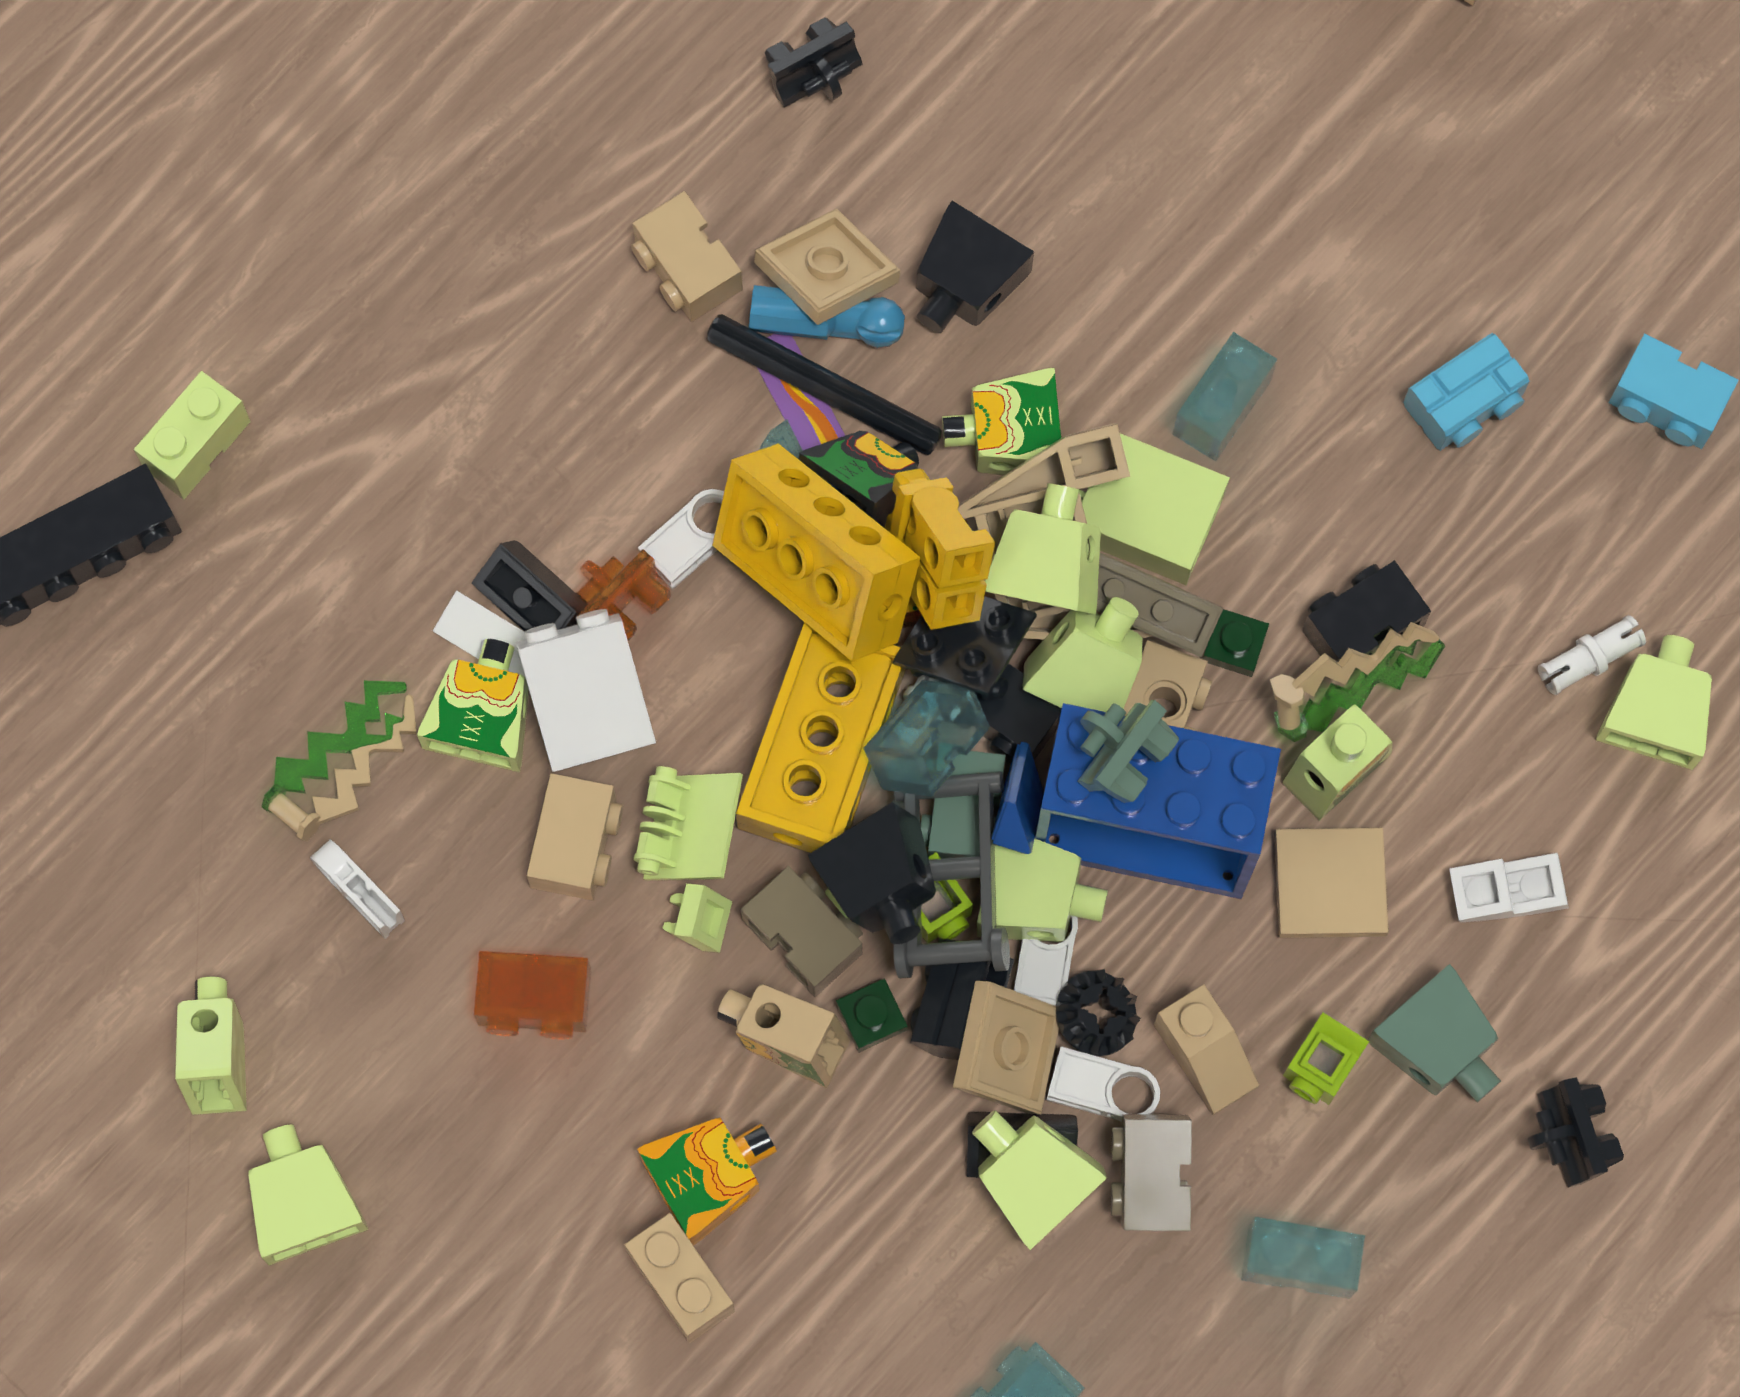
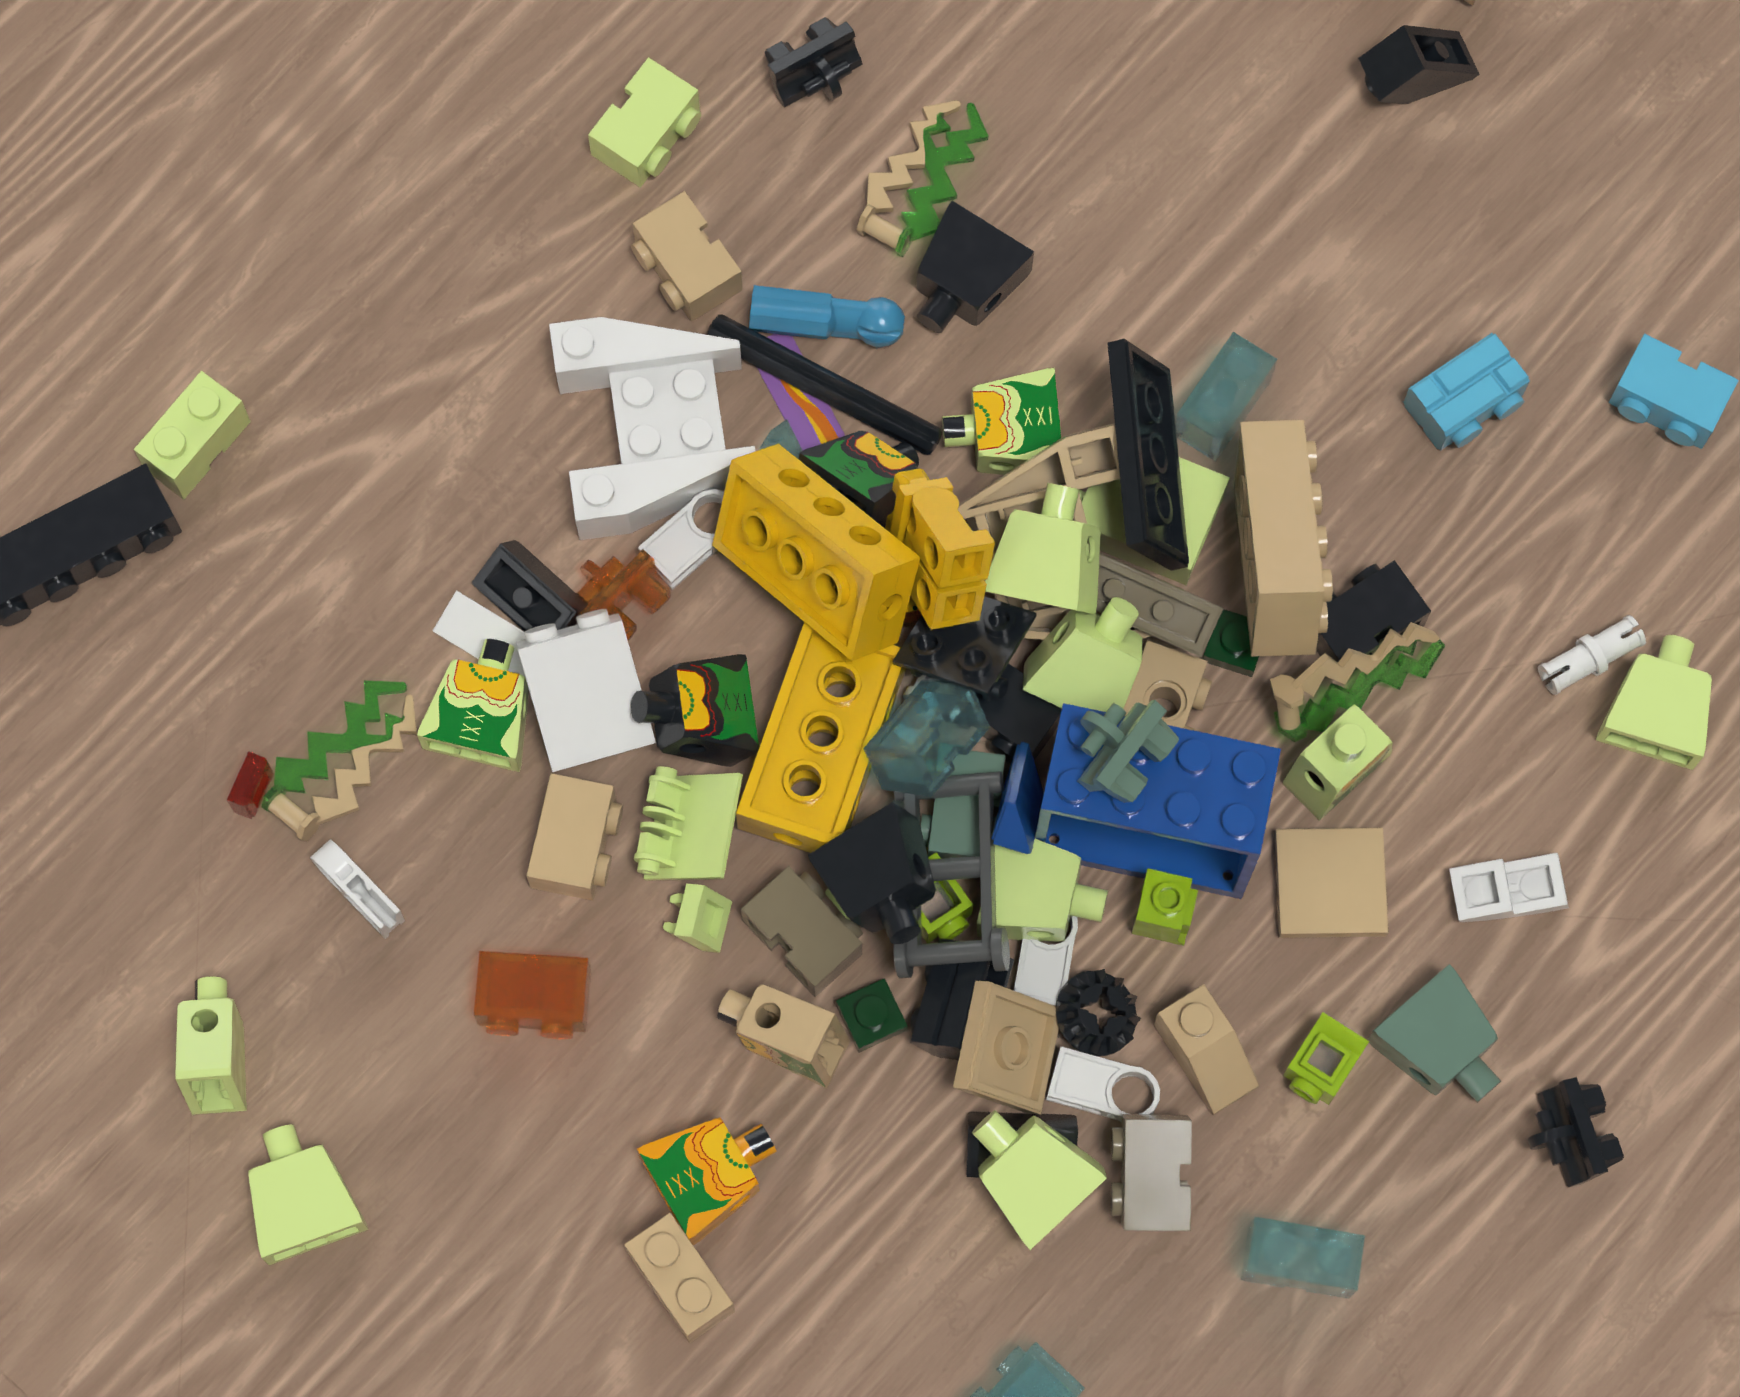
(250, 785): none -> clear red tile
(642, 132): none -> yellowish green brick
(662, 416): none -> white wedge
(702, 710): none -> torso
(827, 266): tan tile -> none
(924, 219): none -> piece
(1148, 455): none -> black tile
(1165, 907): none -> lime window
(1281, 538): none -> tan brick
(1417, 64): none -> black slope

